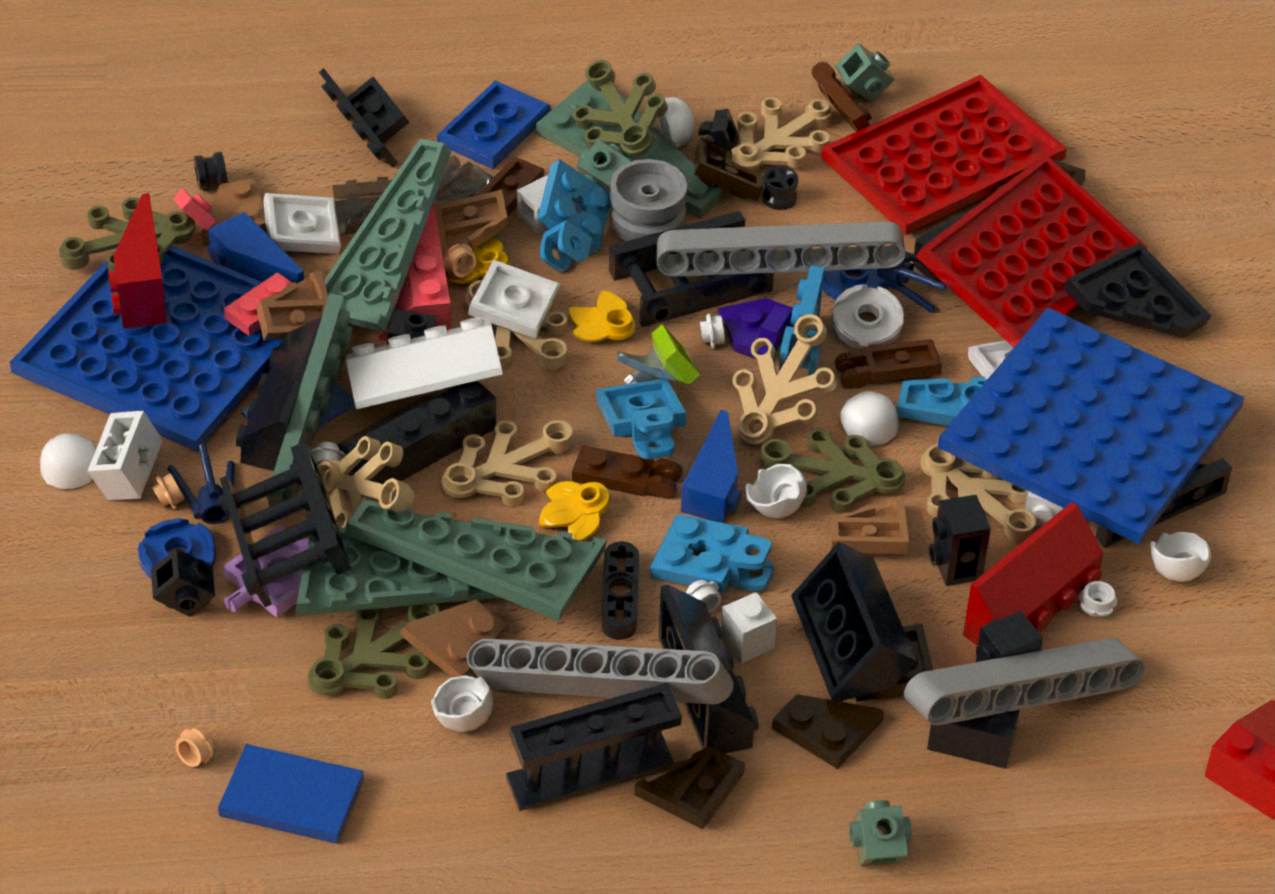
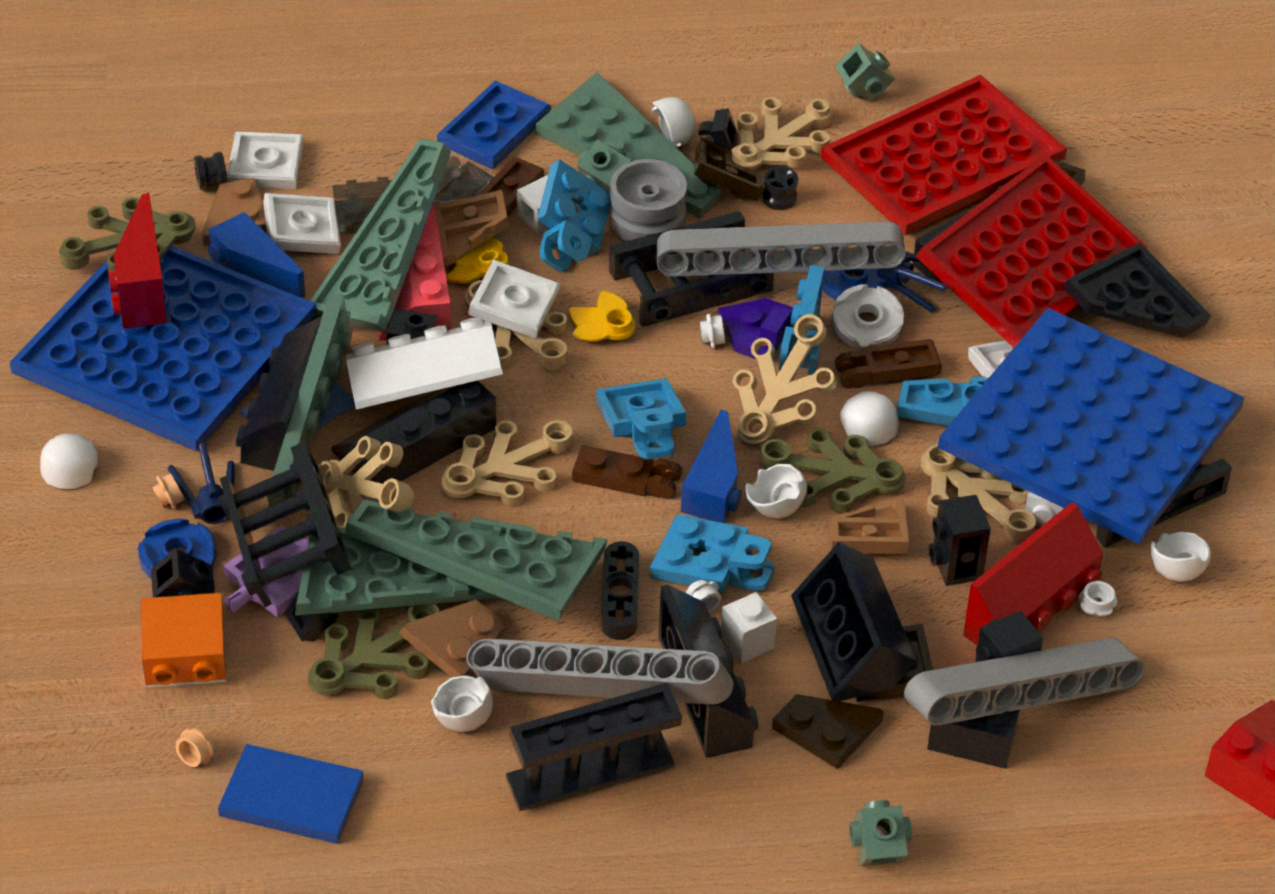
(125, 455): white brick -> none
(183, 640): none -> orange piece
(196, 208): coral plate -> none
(243, 311): coral plate -> none
(267, 158): none -> white tile
(292, 307): medium nougat wing -> none
(309, 625): none -> black tile
(327, 451): white plate -> none
(374, 113): black bracket -> none
(459, 260): light nougat plate -> none
(572, 509): yellow plate -> none
(635, 137): olive plant -> none
(665, 361): piece -> none
(693, 786): dark brown wing -> none
(840, 97): reddish brown hinge -> none

